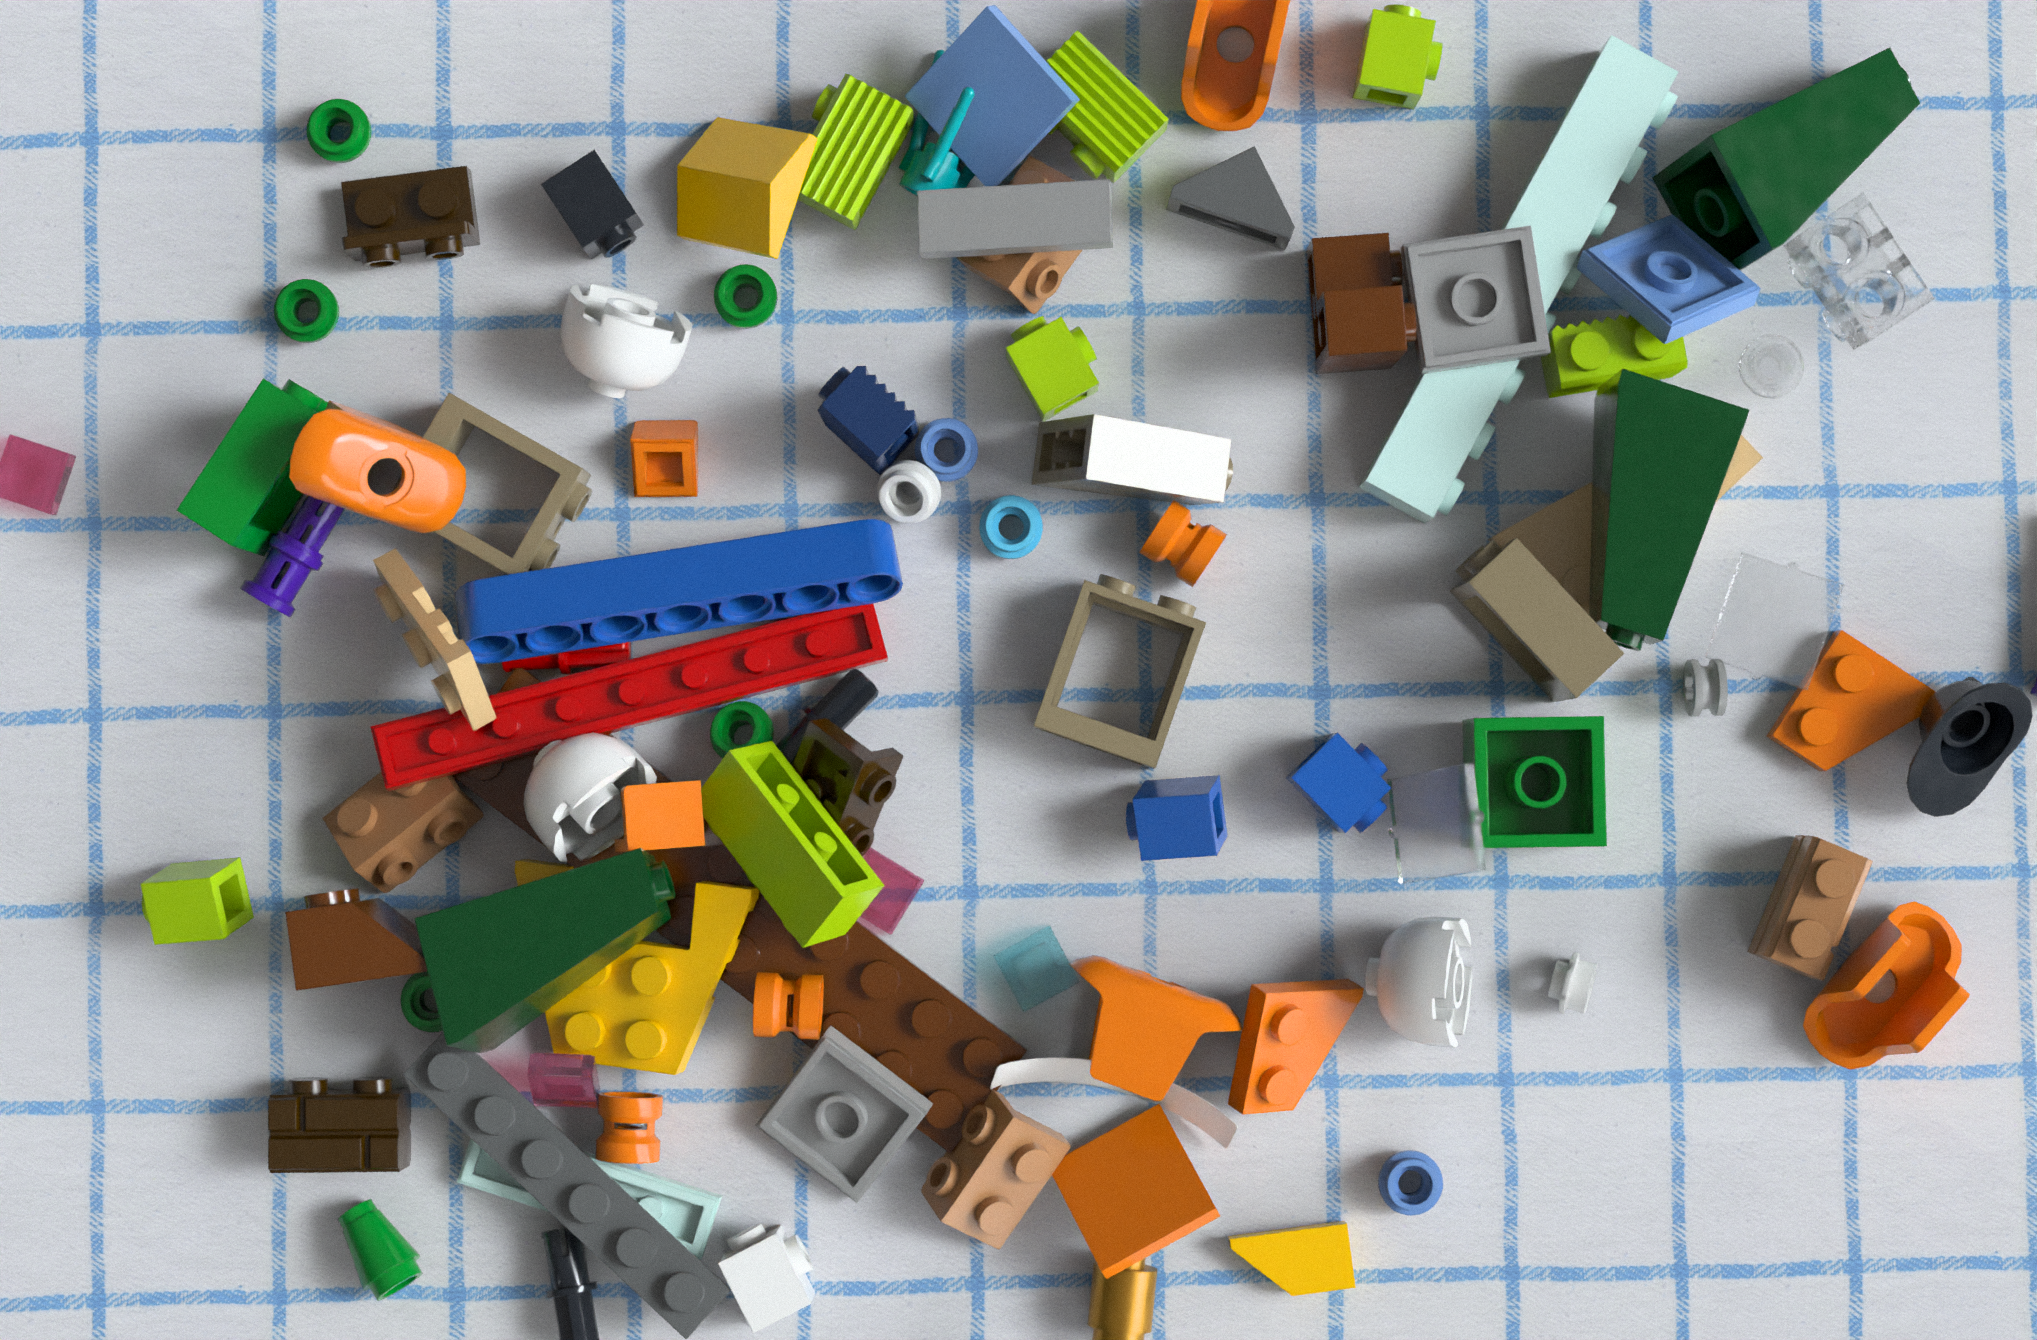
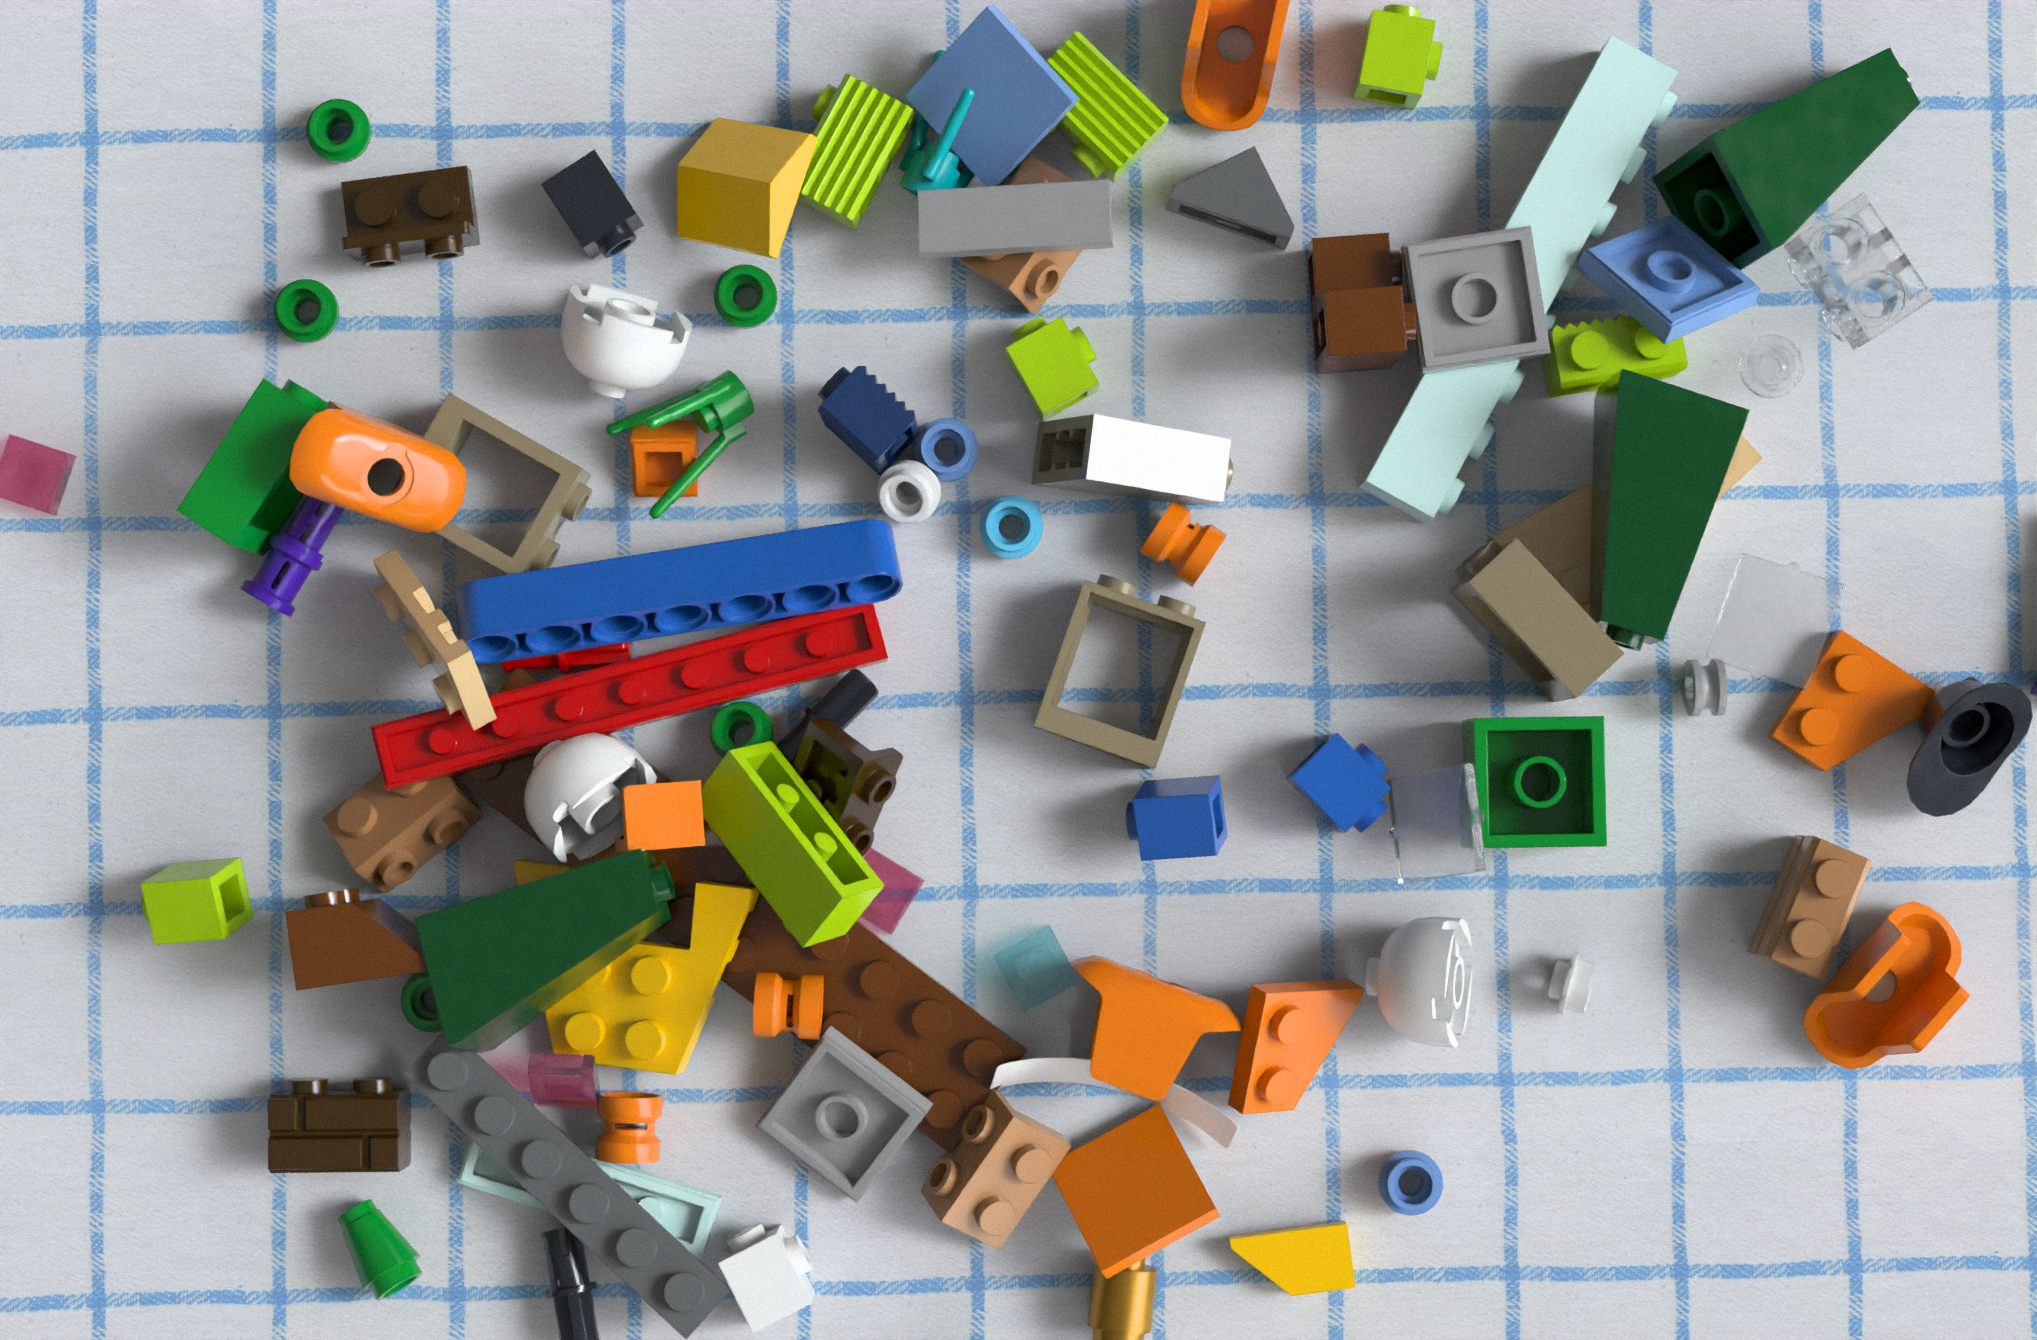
(713, 406): none -> green plant

